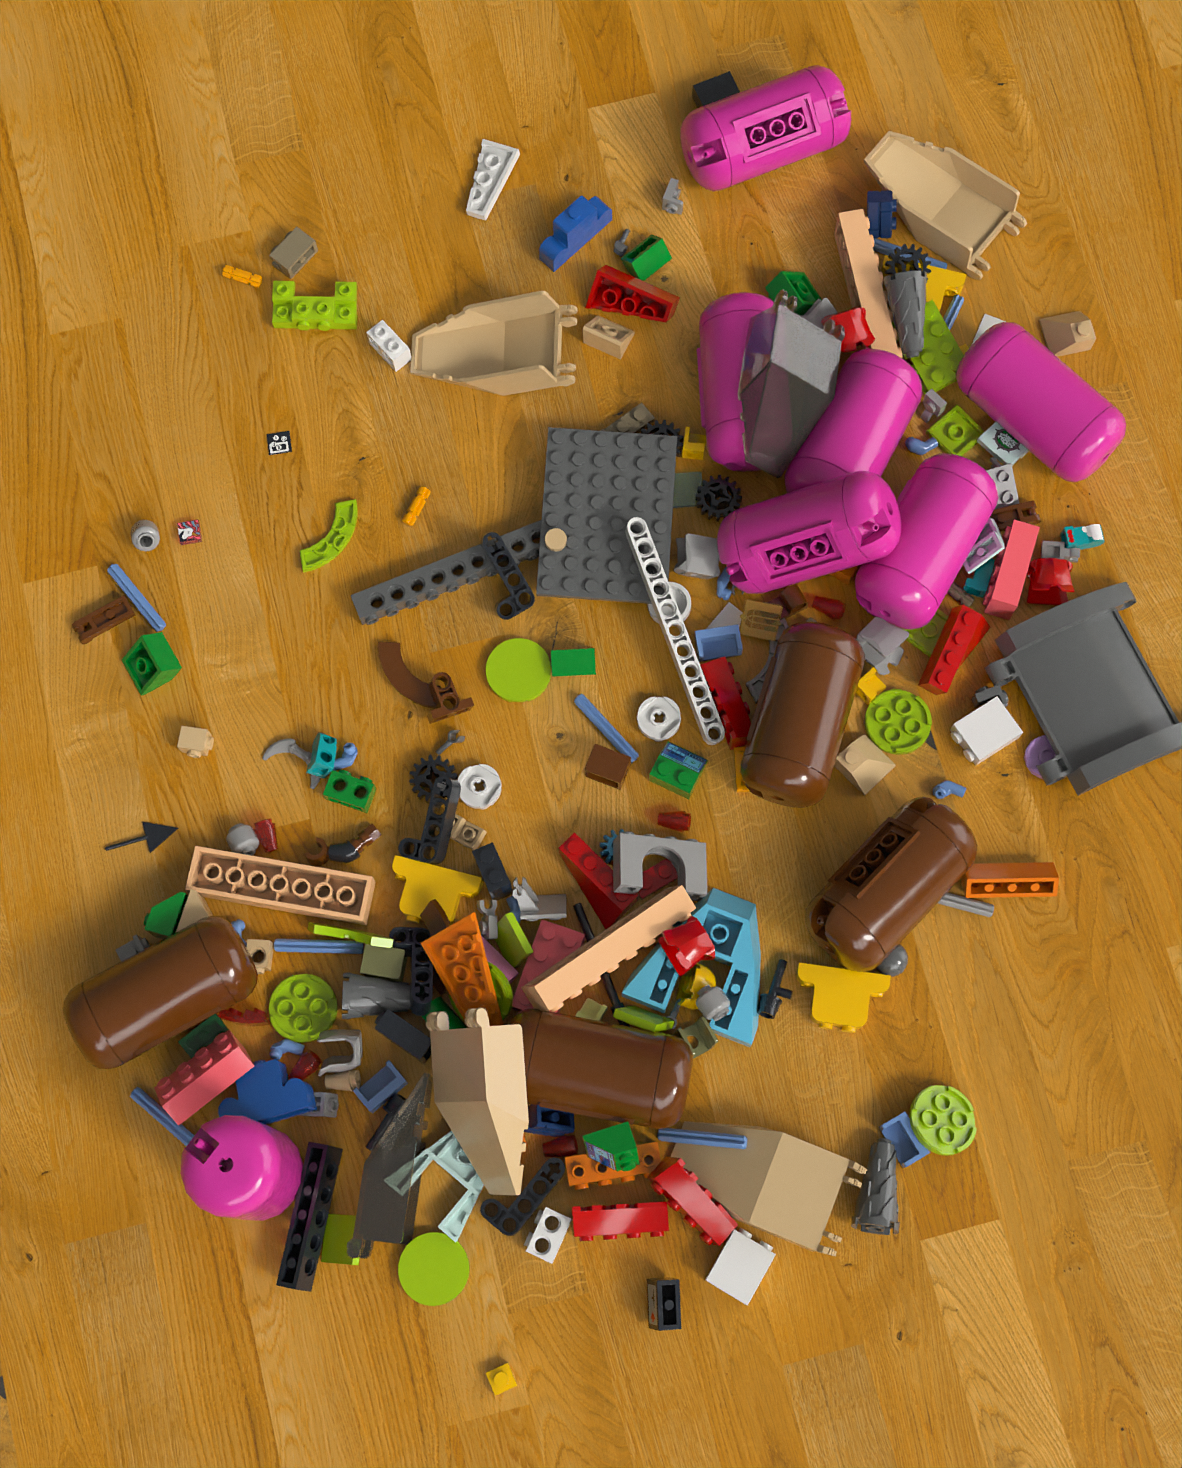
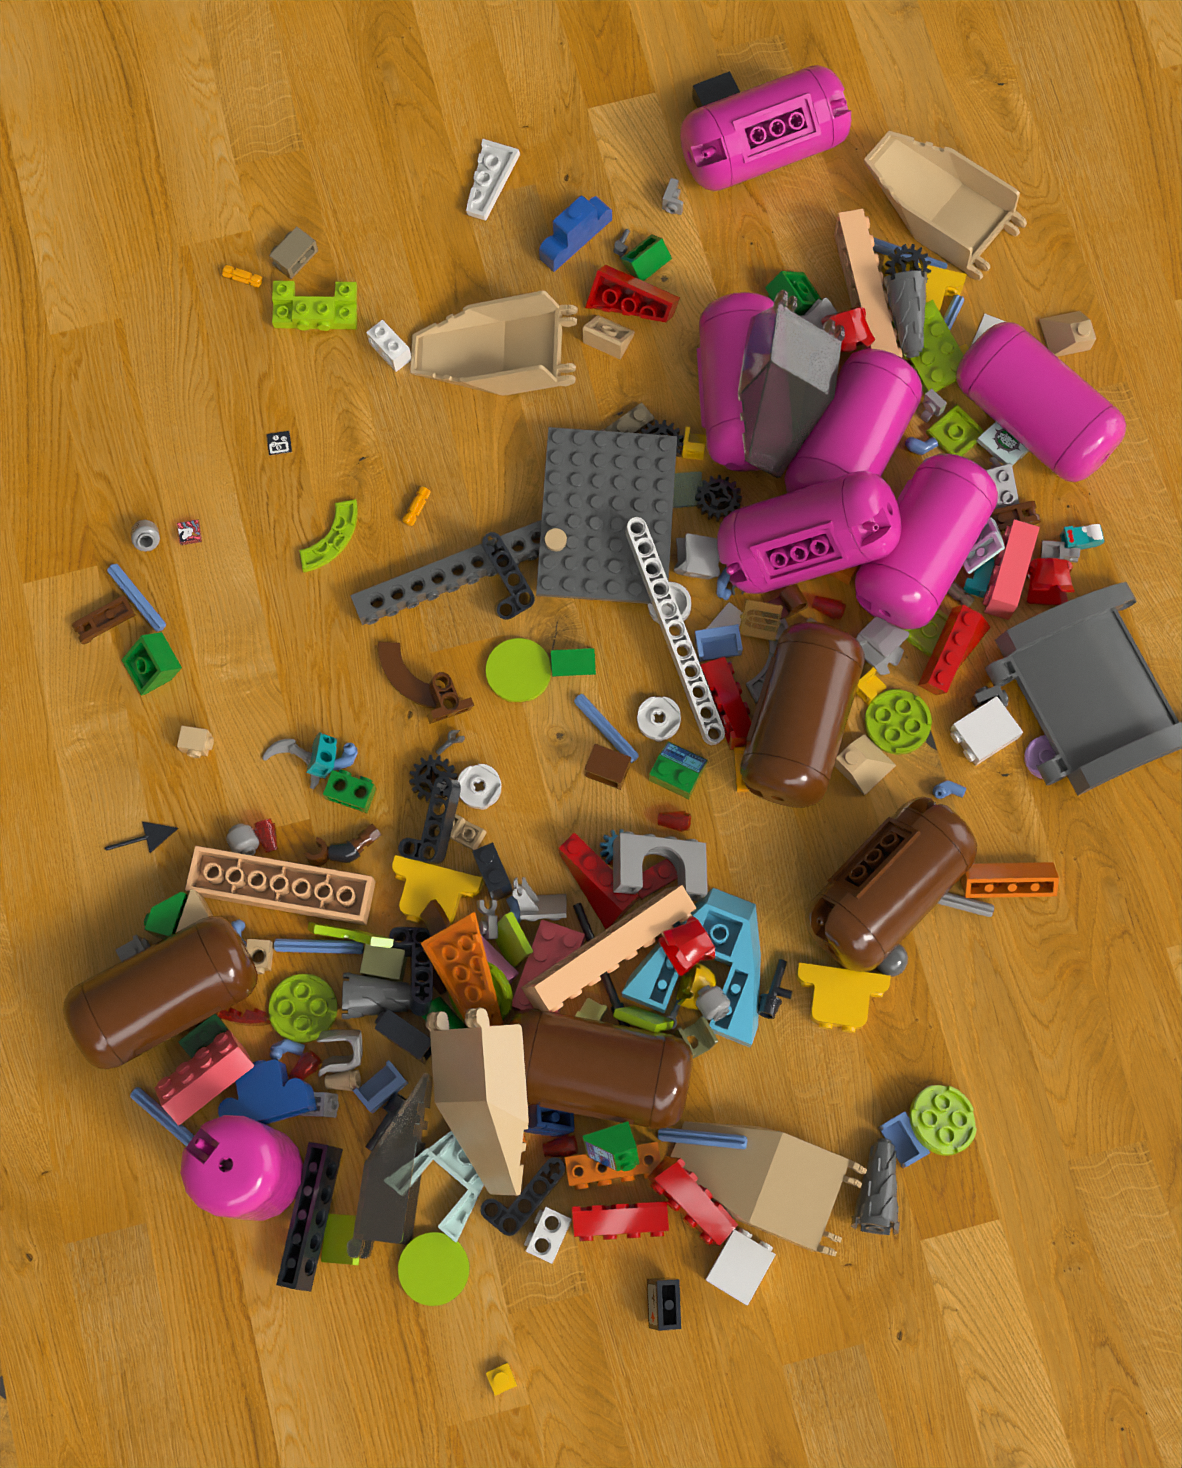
(879, 211): dark blue brick -> none

